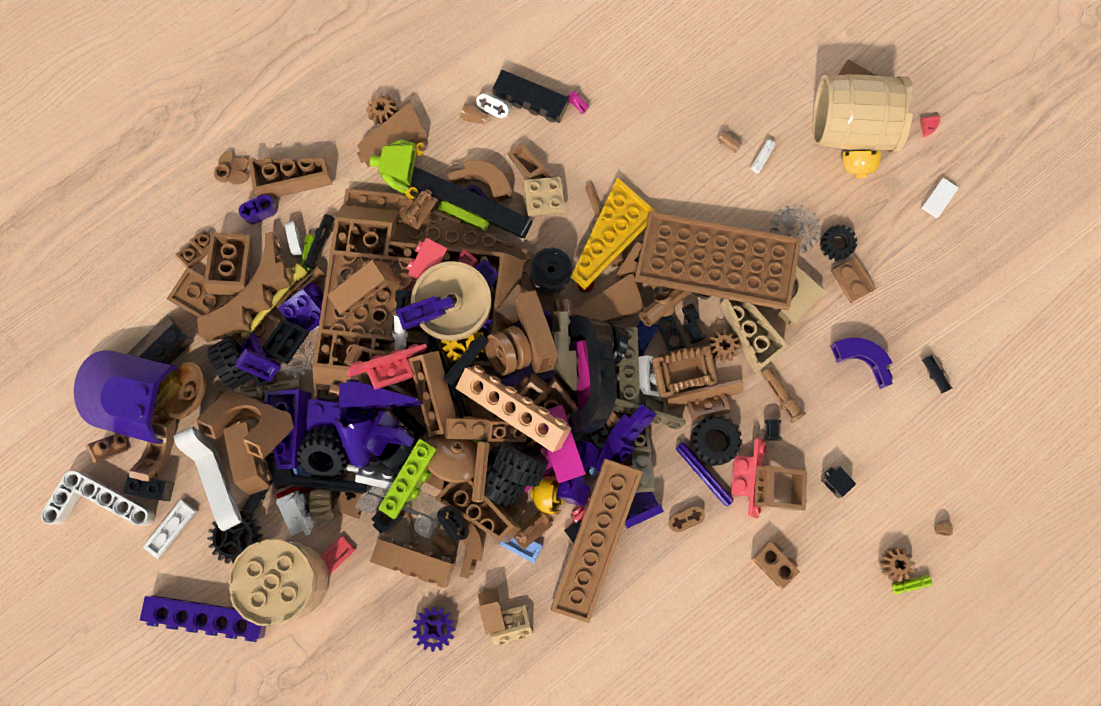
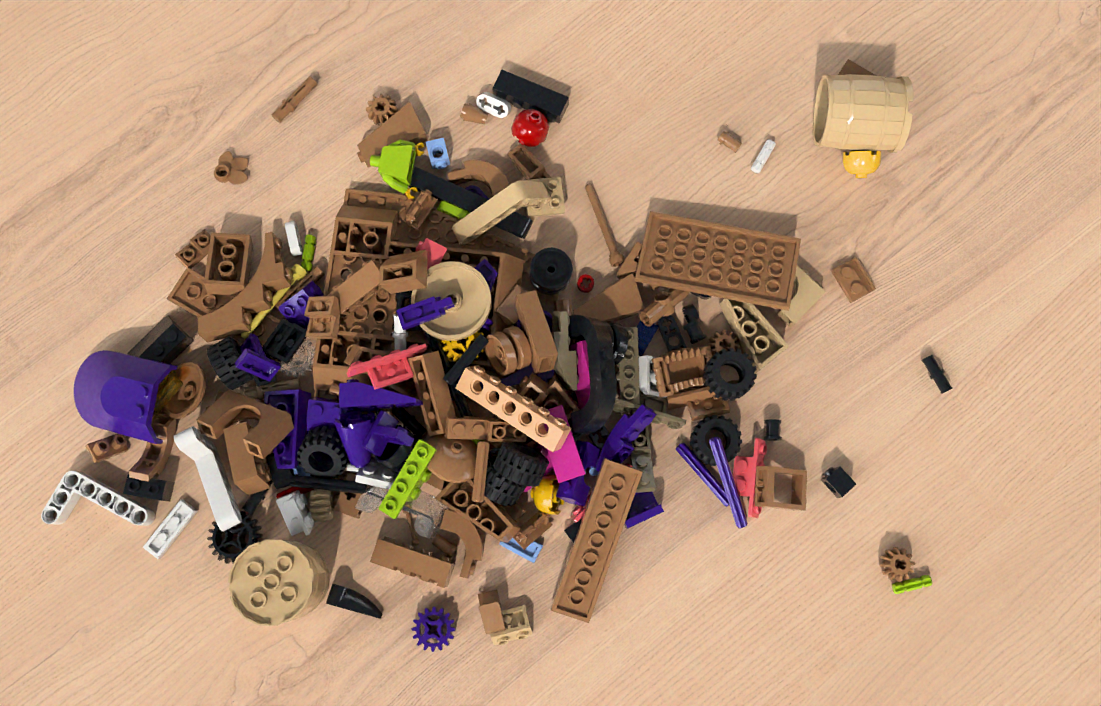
(152, 615): dark purple brick -> none
(255, 215): dark purple beam -> none
(288, 176): medium nougat wedge -> none
(291, 102): none -> medium nougat pin
(311, 259): black pin -> none
(323, 316): none -> medium nougat slope
(337, 553): coral tile -> none
(352, 600): none -> black piece
(380, 526): black brick -> none
(404, 272): none -> medium nougat slope
(438, 146): none -> light blue brick
(453, 523): black beam -> none
(467, 258): coral tile -> none
(499, 207): none -> tan beam
(530, 127): none -> red cylinder
(578, 102): dark pink pin -> none
(613, 419): medium nougat tile -> none
(616, 228): yellow wing -> none
(689, 523): medium nougat beam -> none
(728, 482): none -> dark purple axle
(737, 361): none -> black tyre
(772, 568): medium nougat brick -> none
(787, 402): medium nougat pin -> none
(790, 223): clear gear -> none
(846, 235): black tyre -> none
(869, 353): dark purple arch -> none
(929, 124): coral tile -> none
(940, 198): white tile -> none
(944, 528): medium nougat hinge -> none

